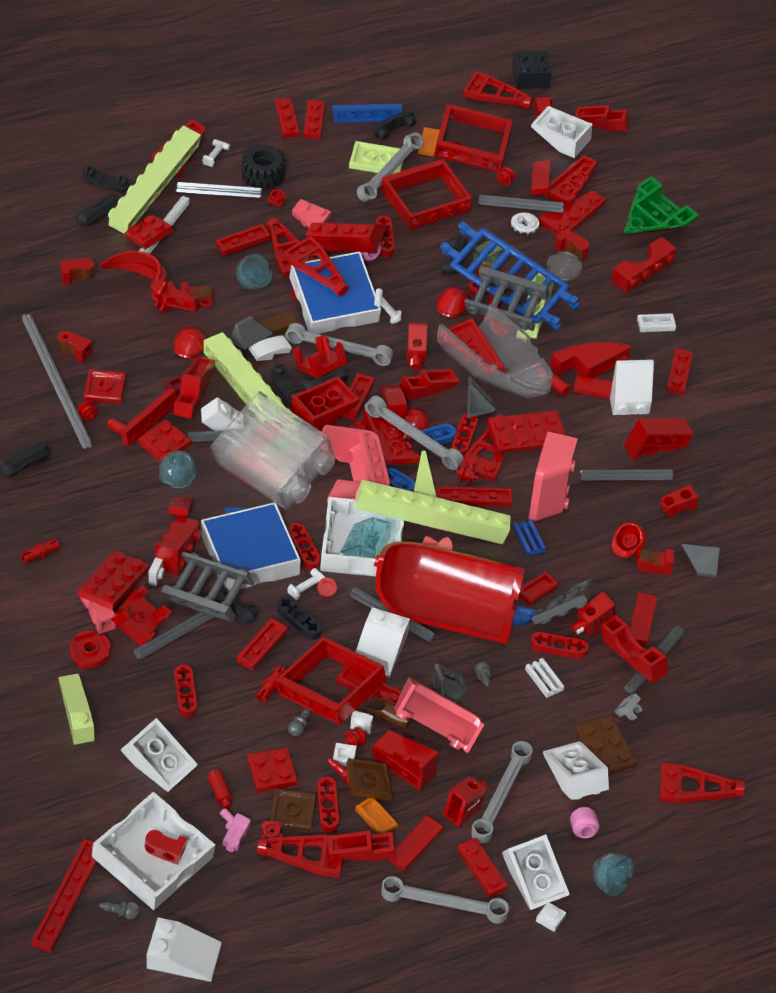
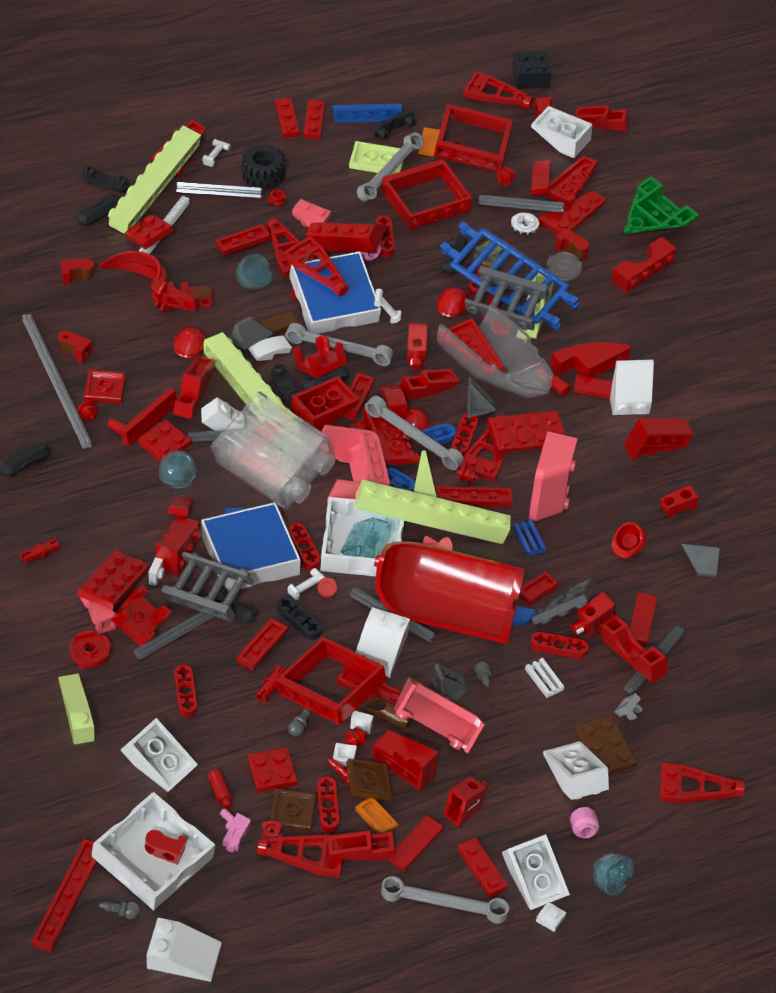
(174, 383): dark red tile -> none
(502, 791): light grey piece -> none
(625, 474): dark grey axle -> none
(655, 561): red leg -> none
(656, 322): white tile -> none
(679, 371): red plate -> none

